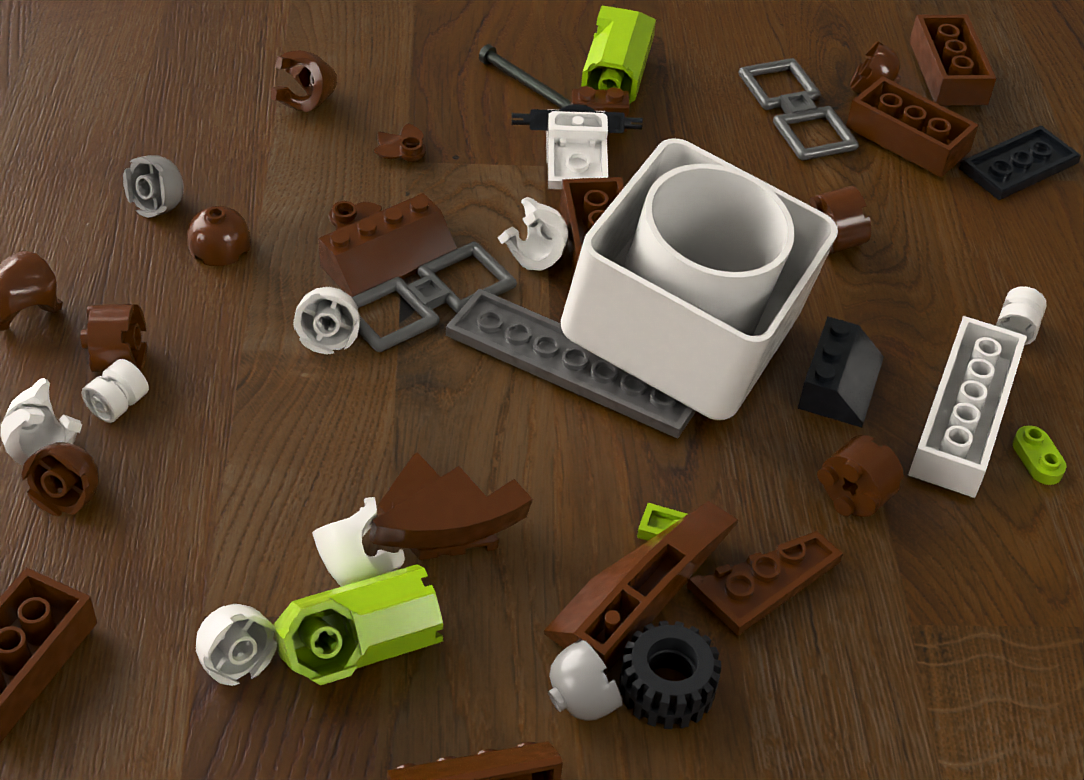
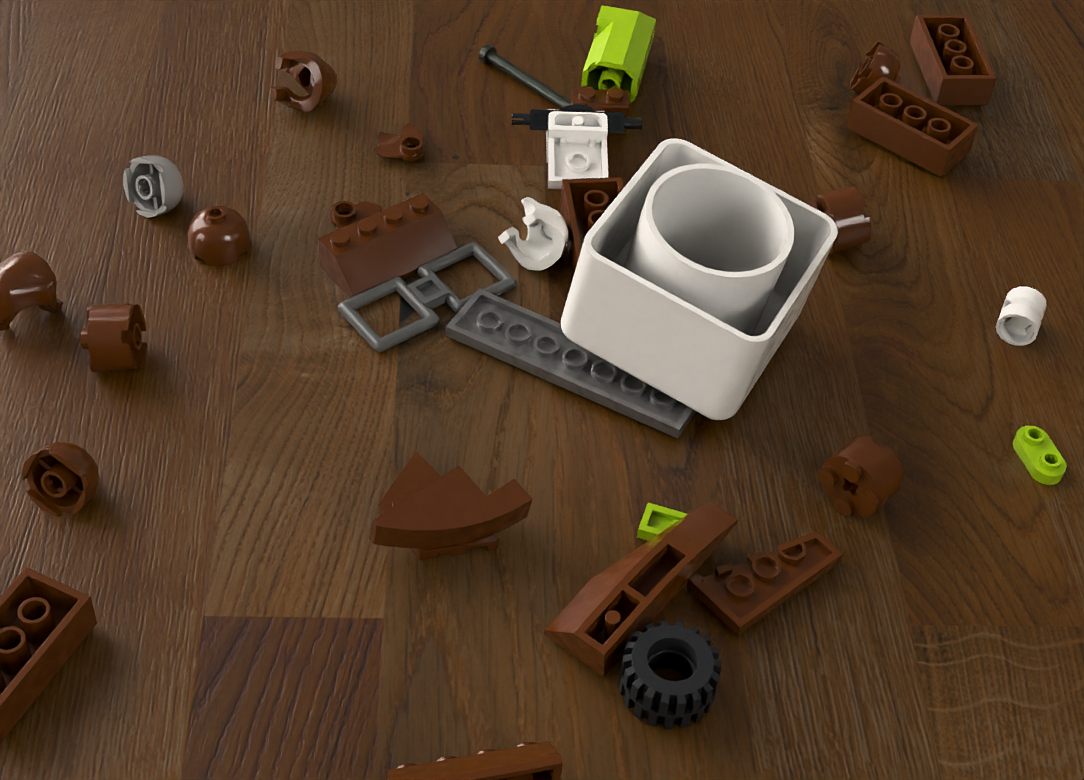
(33, 425): white piece -> none
(116, 389): white wheel -> none
(234, 643): white cylinder -> none
(327, 320): white cylinder -> none
(343, 549): white piece -> none
(358, 625): lime brick -> none
(581, 683): light grey cylinder -> none
(798, 108): dark grey bar -> none
(841, 373): black slope -> none
(968, 407): white brick -> none
(1019, 162): black tile -> none

